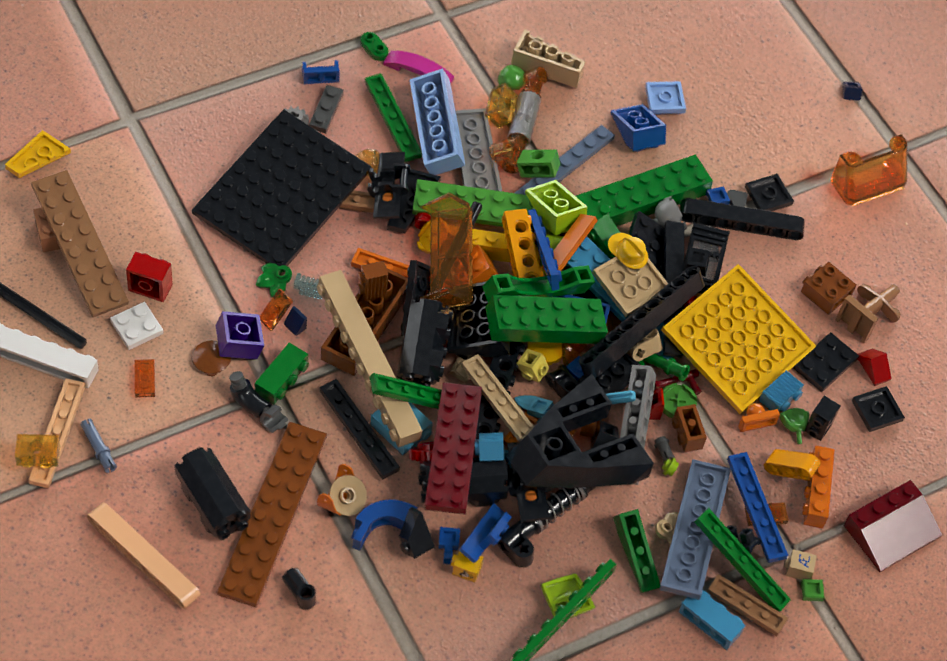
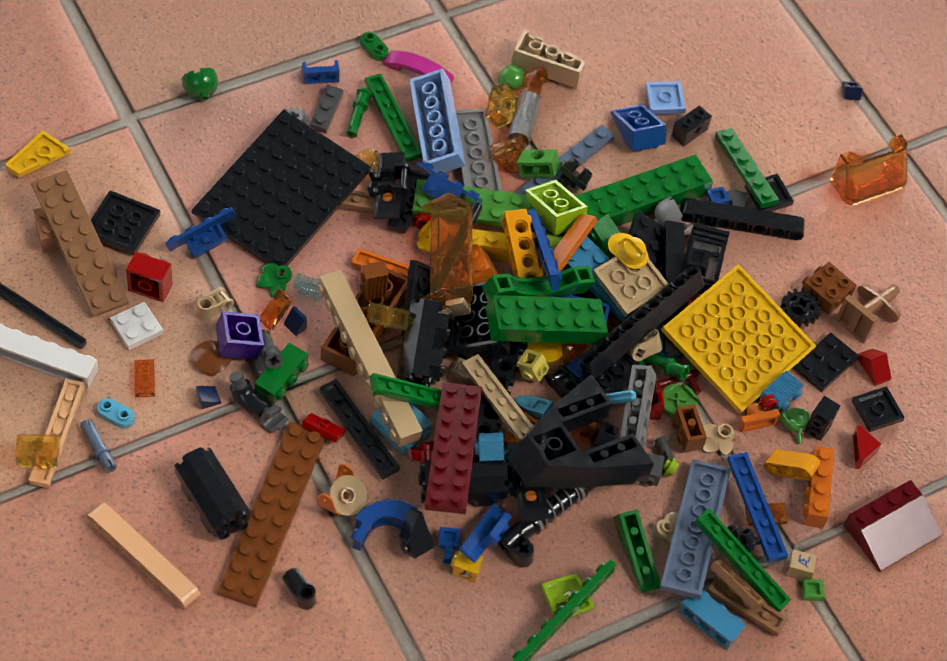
(115, 412): none -> medium azure plate
(123, 222): none -> black plate
(200, 84): none -> green cylinder
(203, 236): none -> blue bracket
(207, 396): none -> dark blue slope
(213, 304): none -> tan piece
(270, 351): none -> dark grey pin
(323, 427): none -> red plate
(360, 106): none -> green pin
(387, 316): none -> clear yellow brick
(439, 185): none -> blue bracket
(459, 306): none -> tan tile
(573, 177): none -> black hips
(655, 474): none -> dark grey brick
(691, 125): none -> black brick
(717, 441): none -> tan plate
(737, 584): none -> medium nougat plate
(746, 168): none -> green plate
(768, 402): none -> red bush
(801, 307): none -> black gear
(864, 446): none -> red slope

